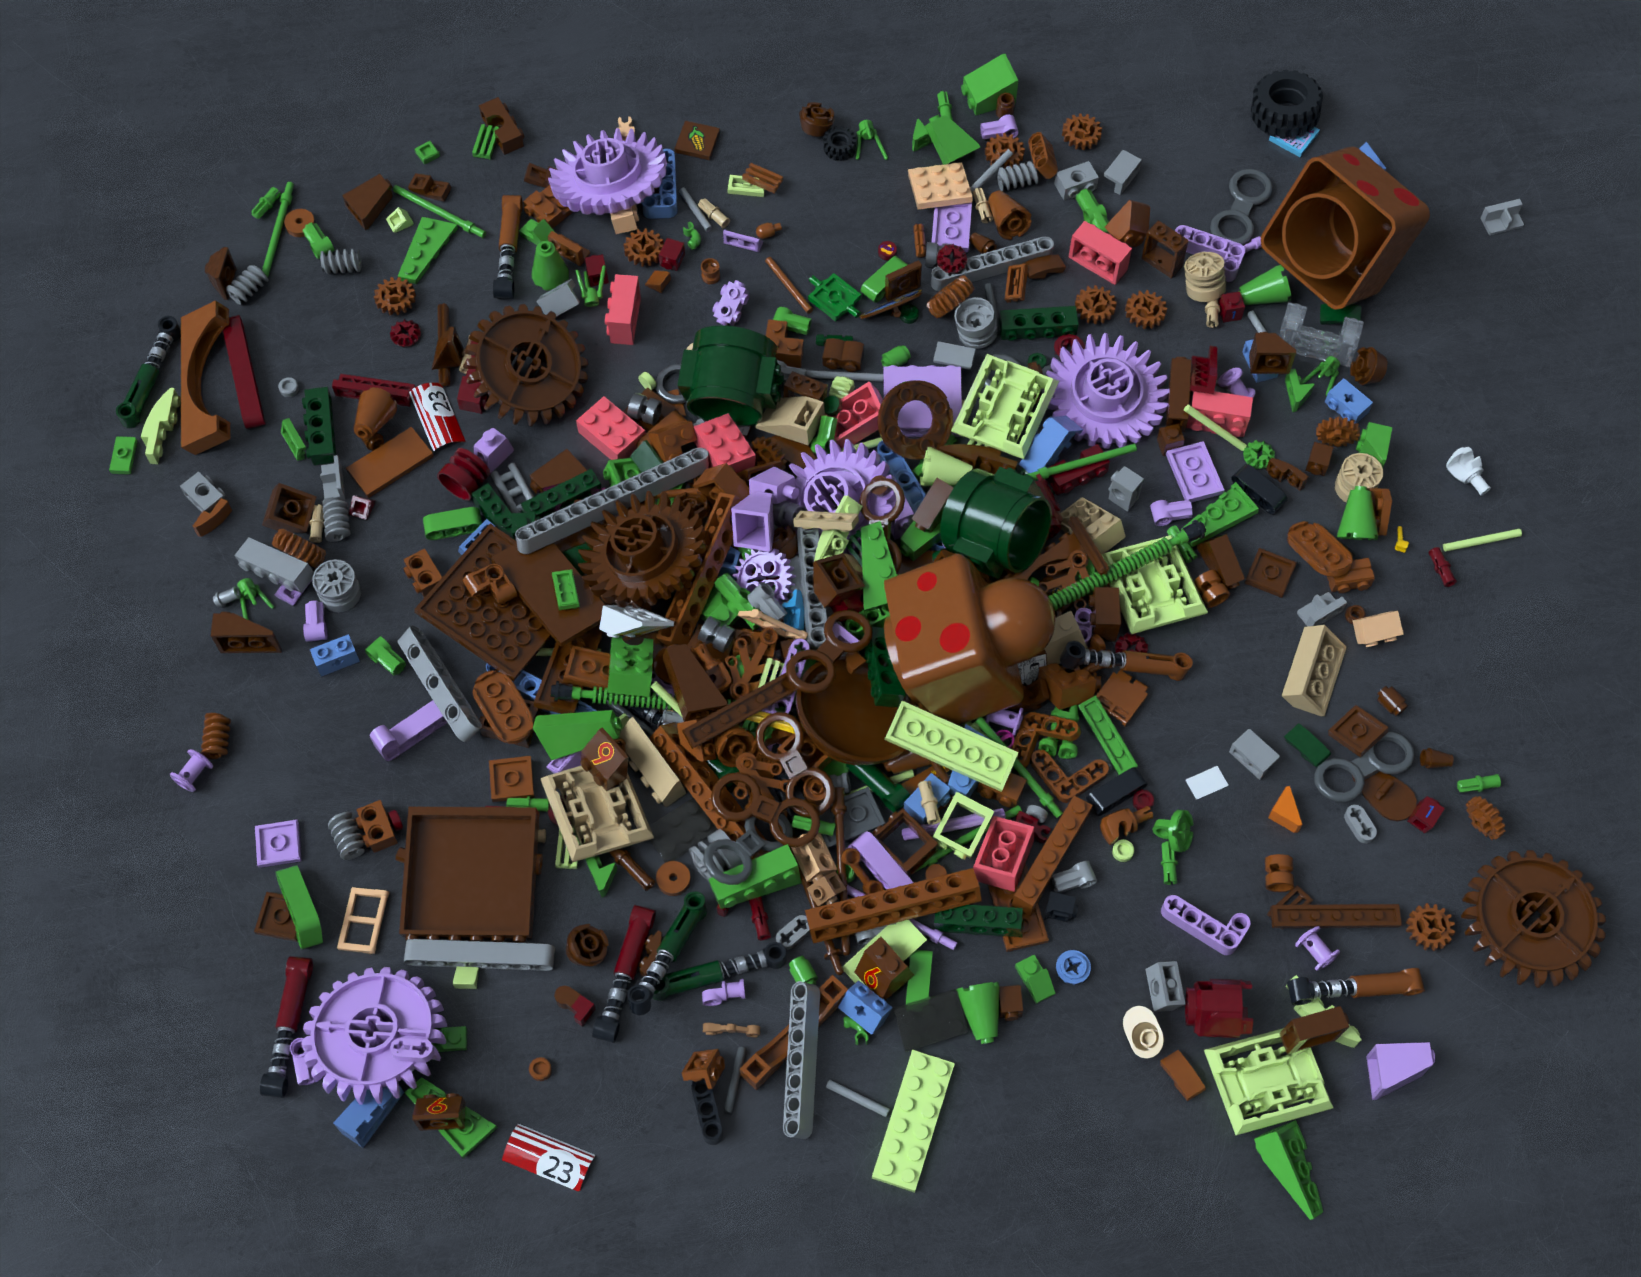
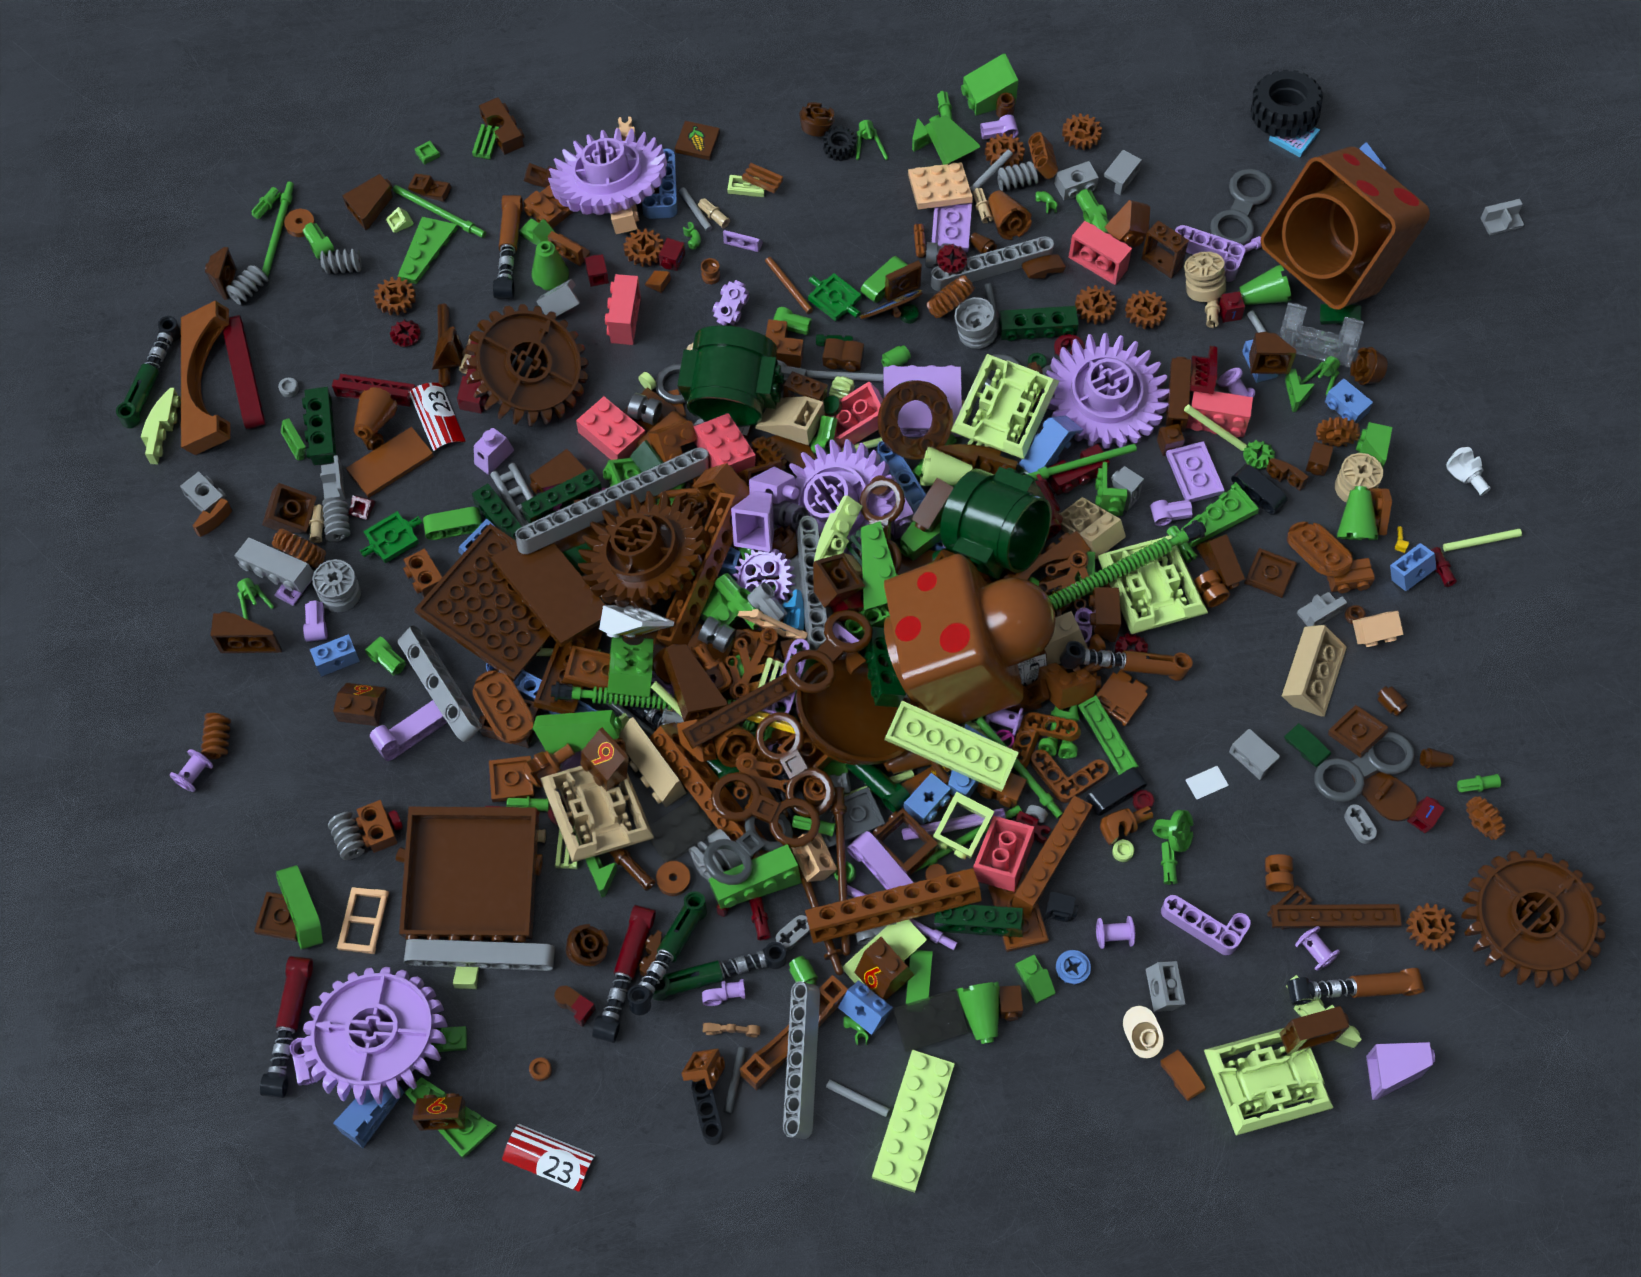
(123, 455): bright green plate -> none
(227, 596): light grey pin -> none
(278, 843): lavender tile -> none
(359, 704): none -> reddish brown slope
(391, 537): none -> green plate
(412, 1048): lavender beam -> none
(463, 474): dark red wheel -> none
(480, 582): dark orange piece -> none
(522, 519): dark green bracket -> none
(546, 764): none -> dark orange piece
(565, 589): bright green plate -> none
(590, 295): bright green plant -> none
(767, 230): dark orange cylinder -> none
(826, 520): tan plate -> none
(826, 888): medium nougat brick -> none
(852, 857): dark orange bar -> none
(887, 250): dark red tile -> none
(929, 802): tan pin -> none
(954, 355): light grey panel -> none
(1019, 282): dark orange tile -> none
(1046, 197): none -> bright green arm
(1079, 876): light grey piece -> none
(1088, 545): reddish brown axle -> none
(1109, 499): none -> bright green bracket
(1115, 932): none -> lavender hose
(1217, 1008): dark red piece -> none
(1285, 1157): bright green wedge -> none
(1286, 812): orange slope -> none
(1413, 567): none -> medium blue brick

